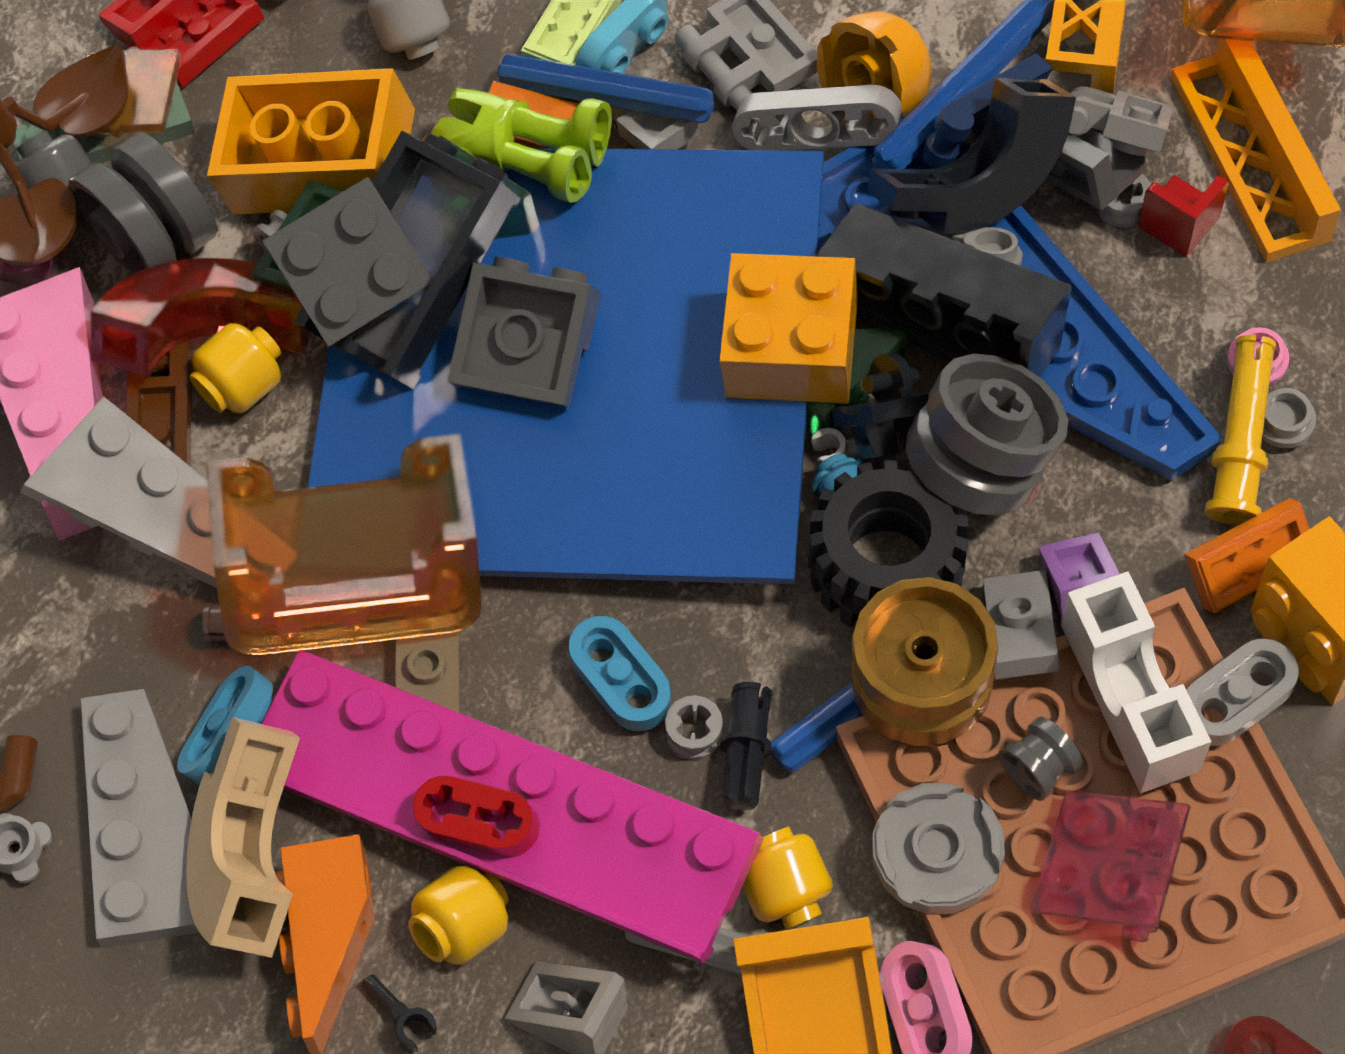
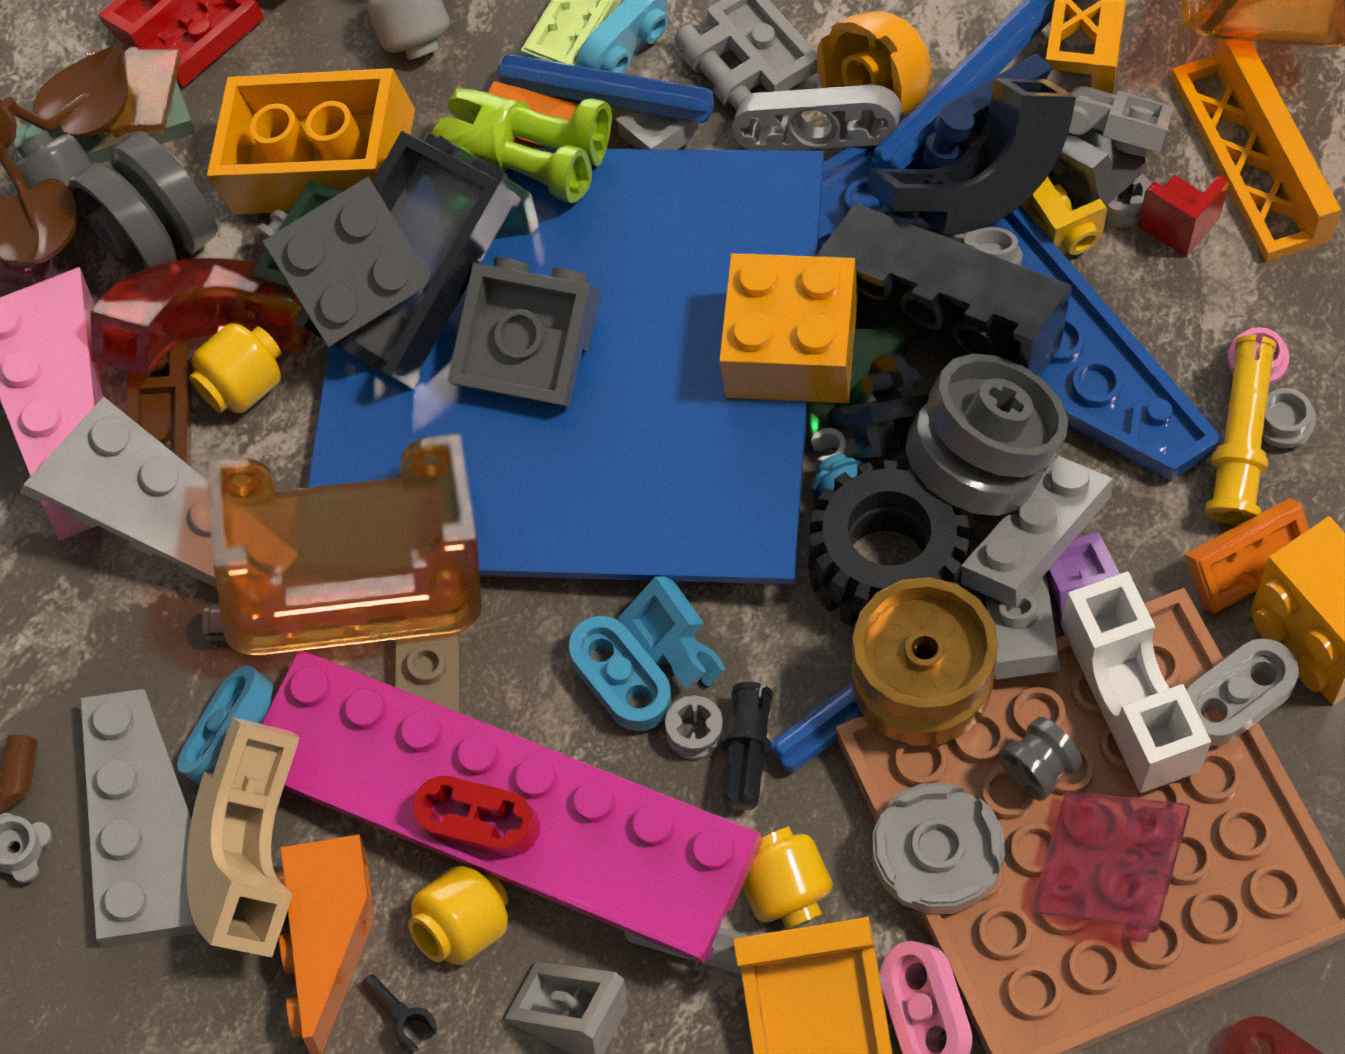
(665, 629): none -> dark azure plate
(1038, 533): none -> light grey plate
(1068, 229): none -> yellow bracket

